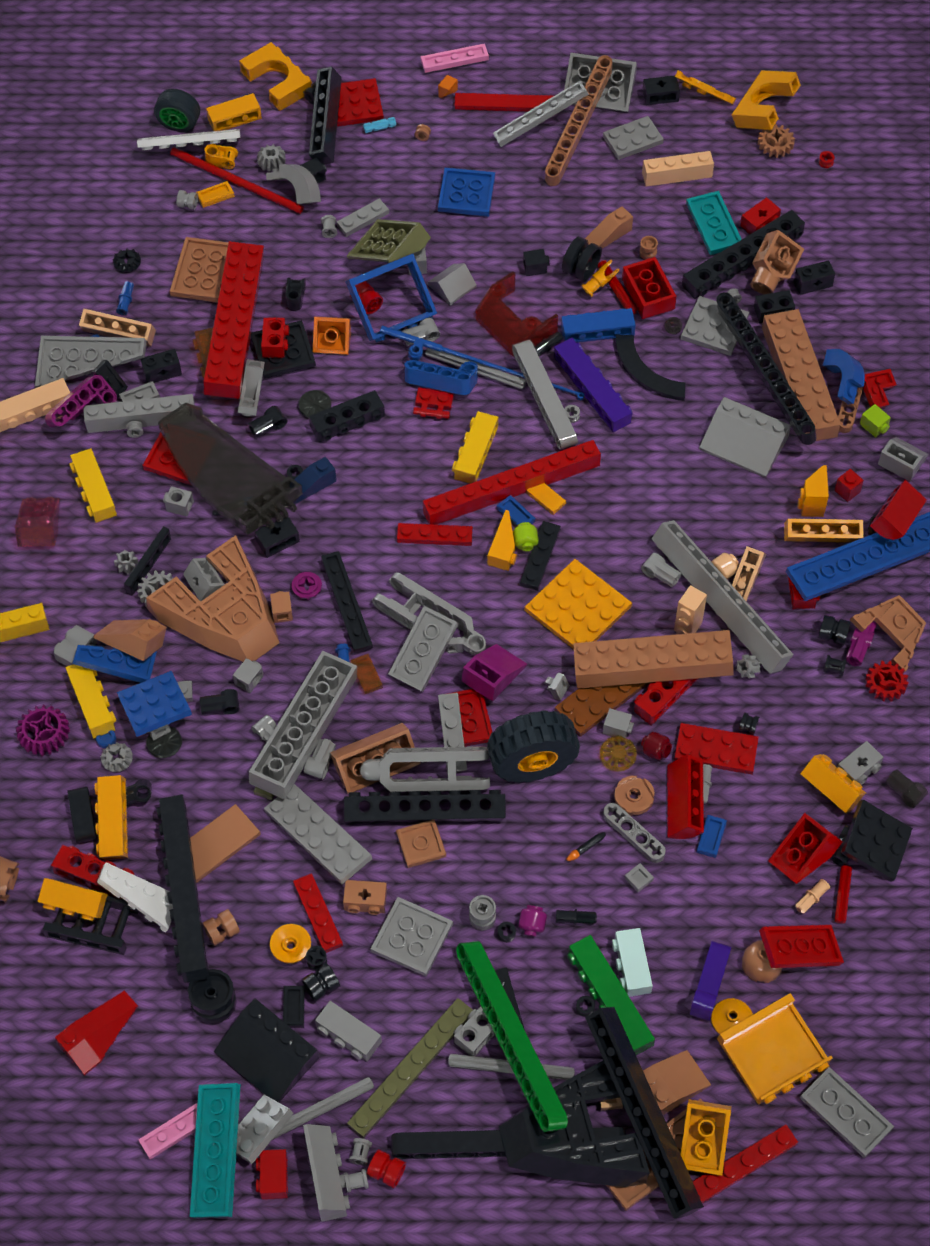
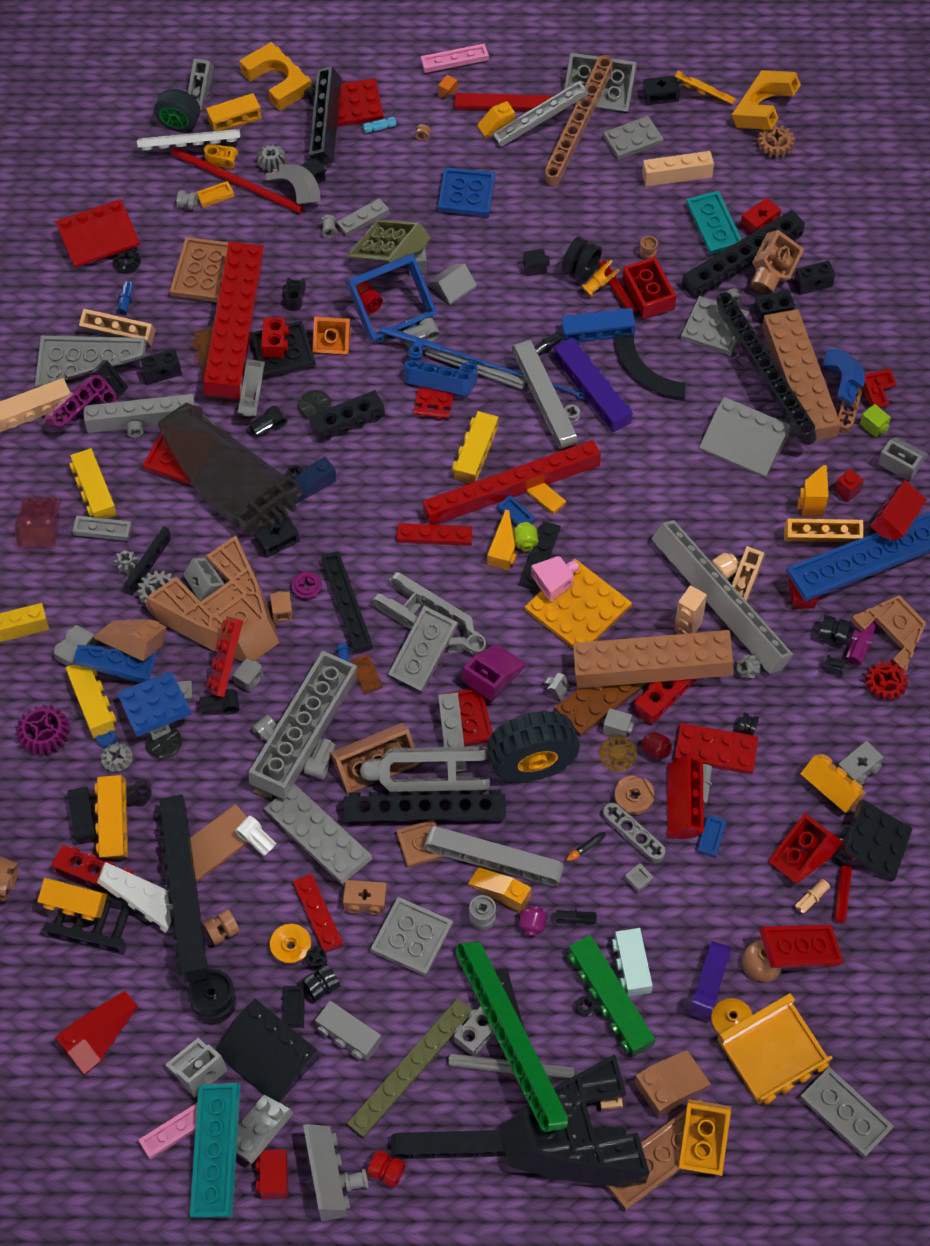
(97, 233): none -> red slope
(102, 528): none -> light grey plate
(142, 392): light grey plate -> none
(181, 507): light grey brick -> none
(197, 1066): none -> light grey brick
(200, 80): none -> light grey slope
(225, 655): none -> red plate
(251, 832): none -> white piece
(326, 1105): light grey axle -> none
(363, 1145): light grey bush -> none
(494, 856): none -> light grey beam
(496, 118): none -> light orange slope
(501, 888): none -> light orange slope
(504, 323): clear red windscreen -> none
(509, 938): black bush -> none
(554, 576): none -> bright pink torso
(611, 228): nougat slope -> none
(644, 1112): black brick -> none
(656, 567): light grey piece -> none
(673, 321): clear smoke plate -> none
(746, 1163): red plate -> none
(826, 155): red bush -> none
(911, 792): clear smoke piece -> none

